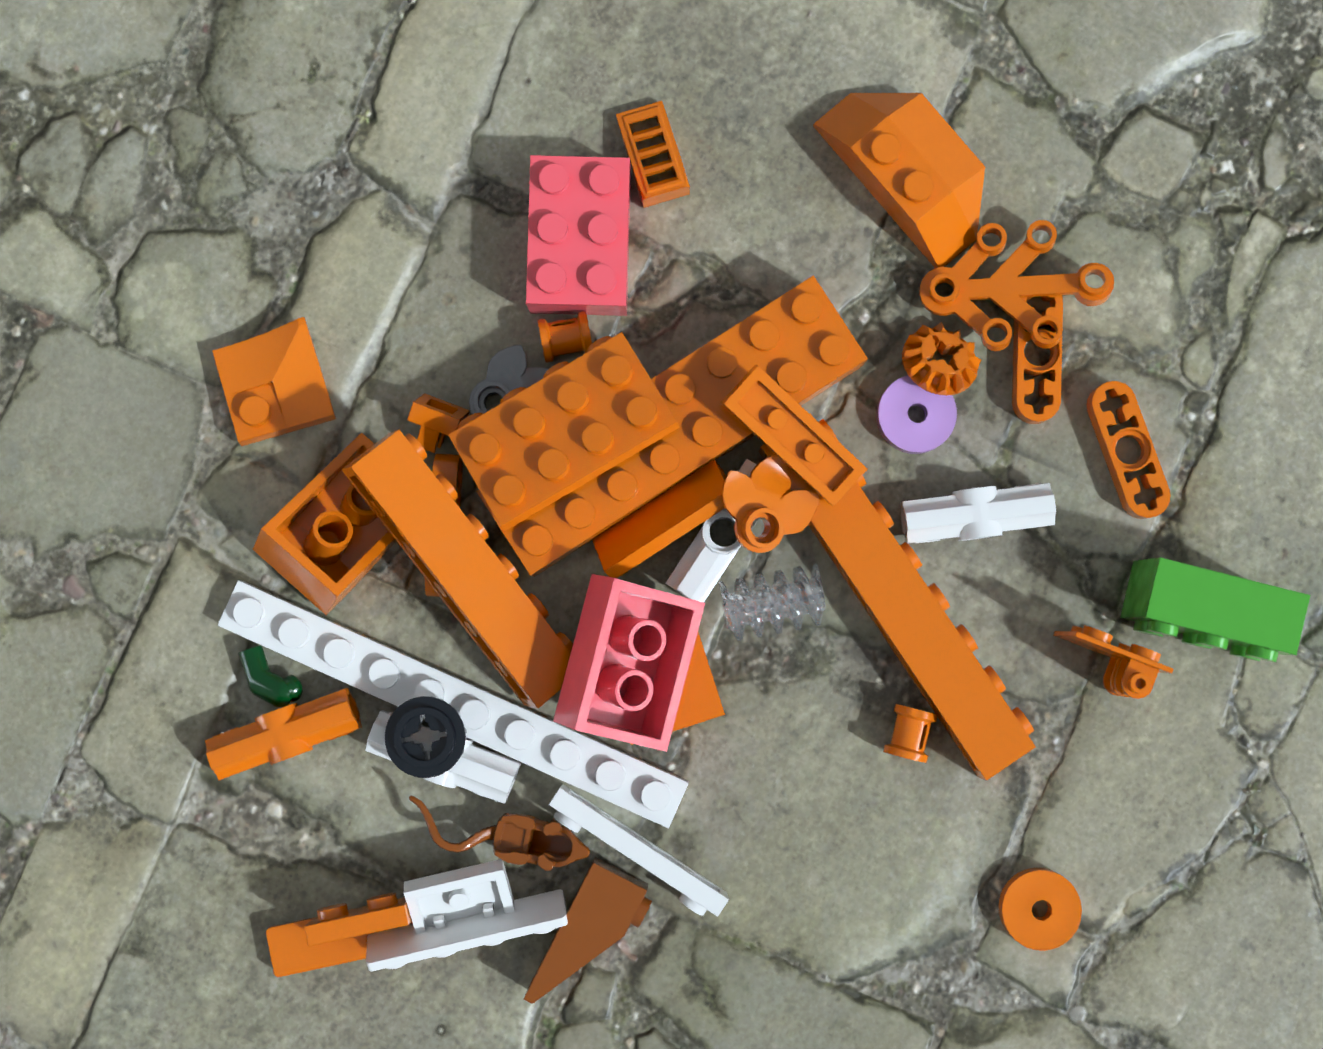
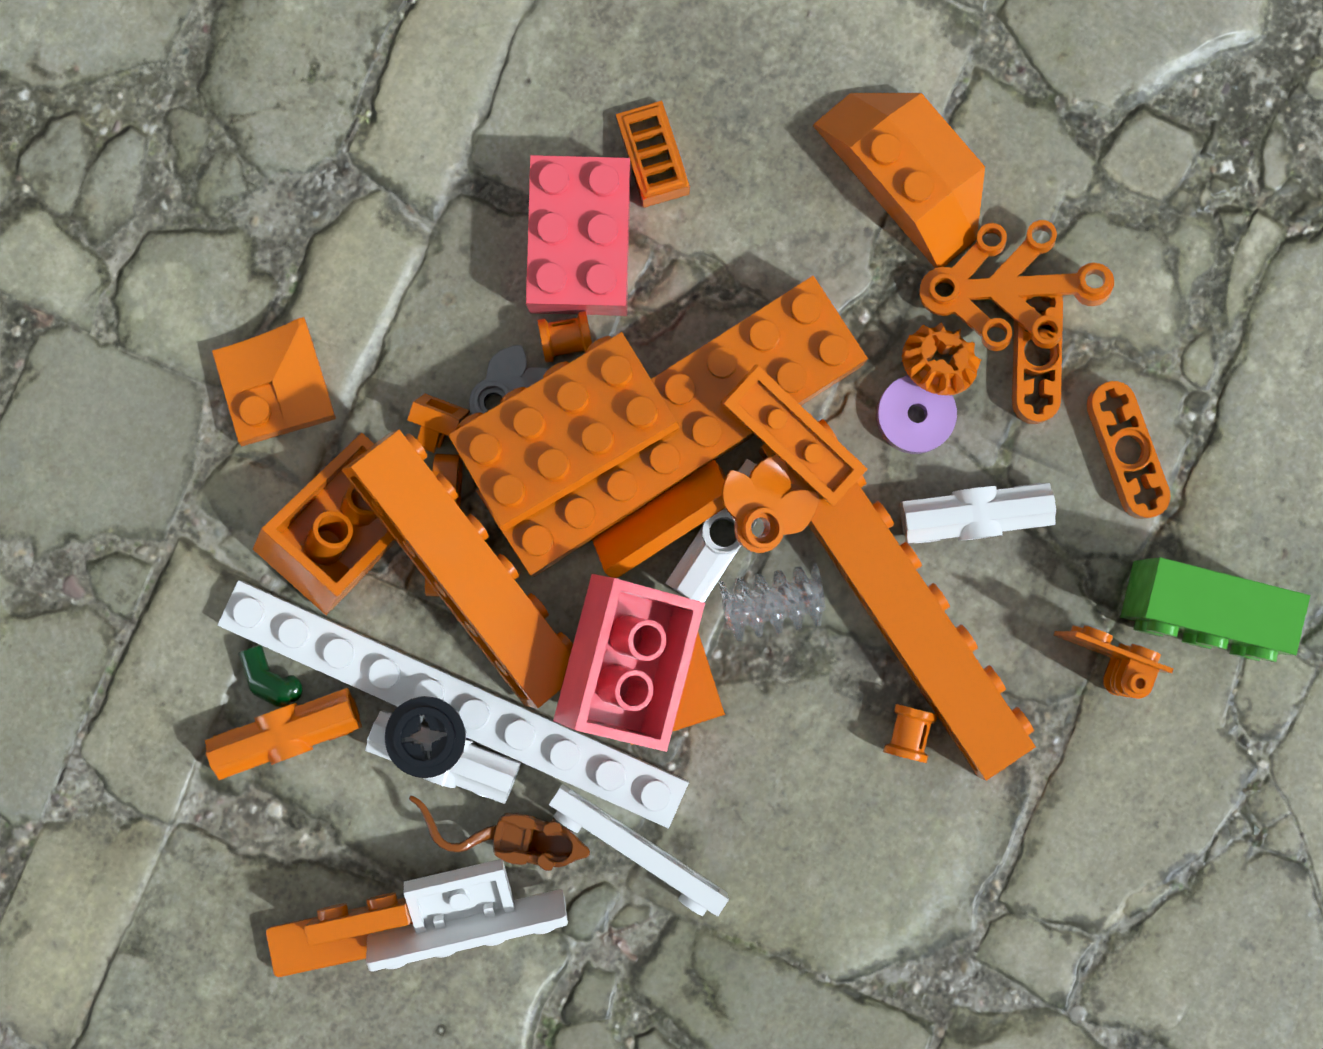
(596, 920): dark orange slope -> none
(1056, 925): orange piece -> none

